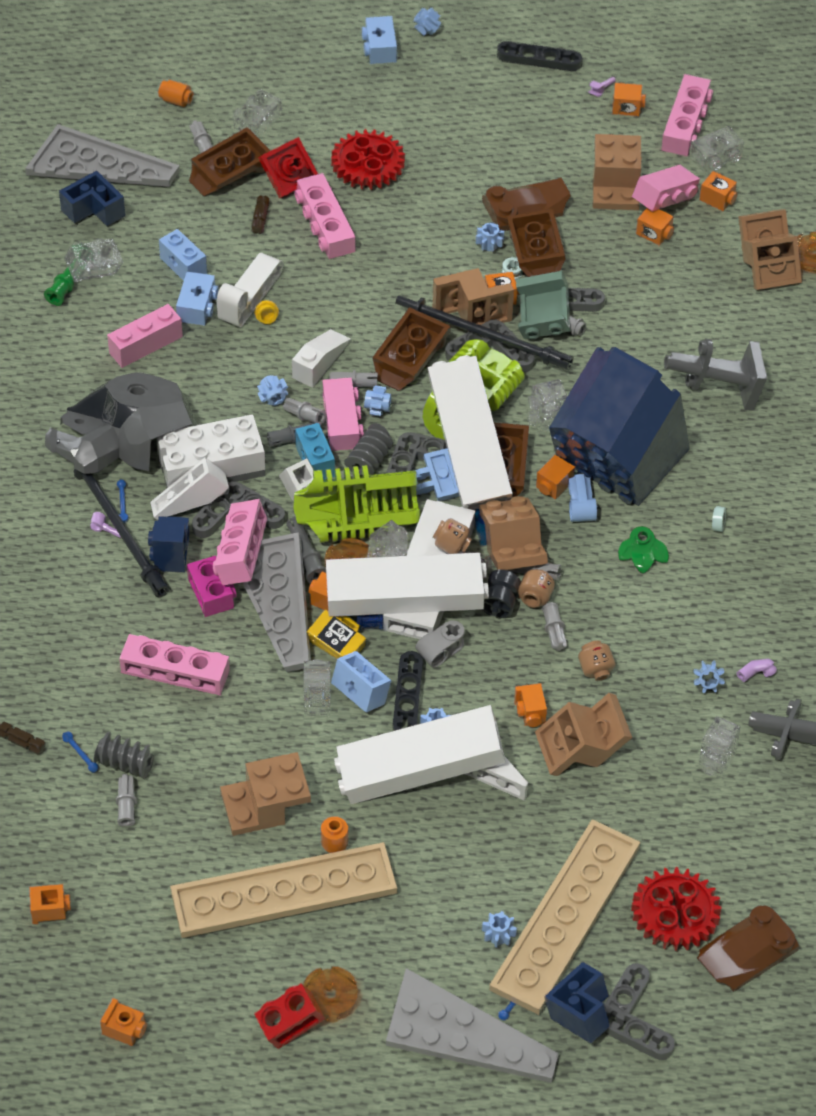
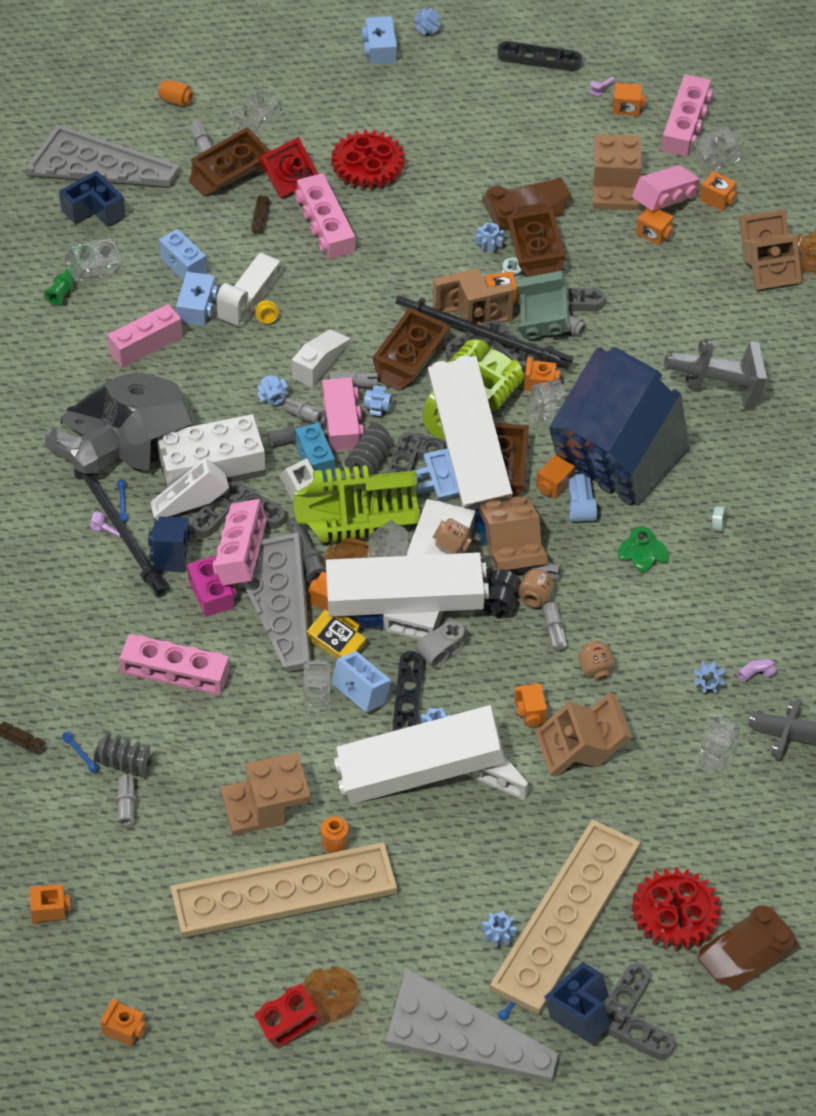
(539, 372): none -> orange brick

